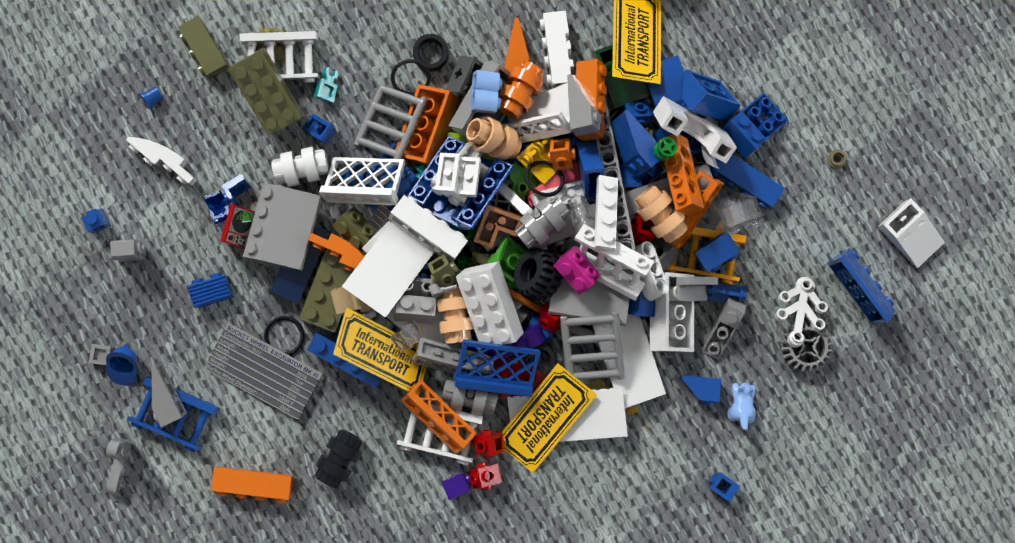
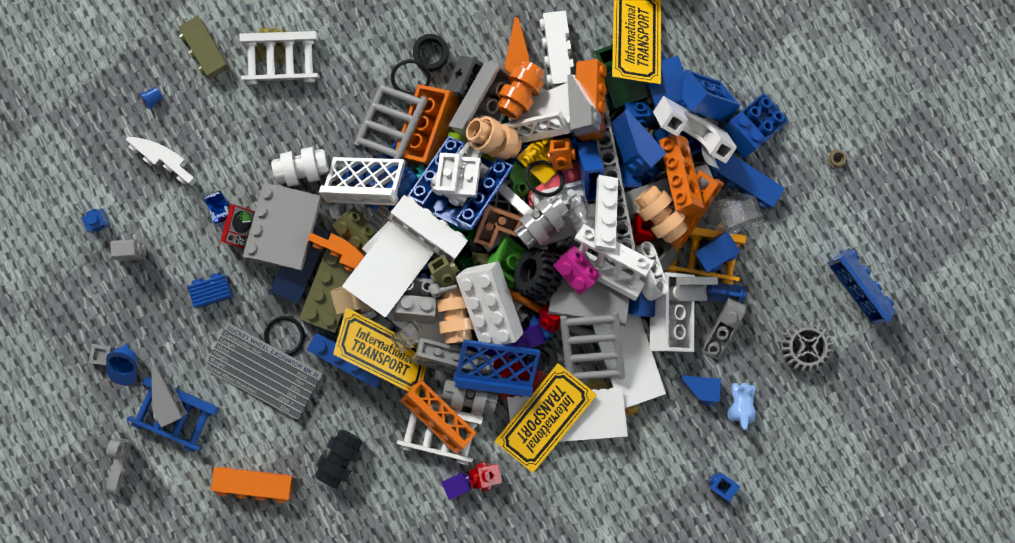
(234, 188): blue bracket -> none
(266, 91): olive brick -> none
(319, 129): blue slope -> none
(325, 87): plate -> none
(485, 92): light blue brick -> none
(488, 444): red brick -> none
(668, 145): green wheel -> none
(802, 309): white plant -> none
(912, 232): white slope -> none

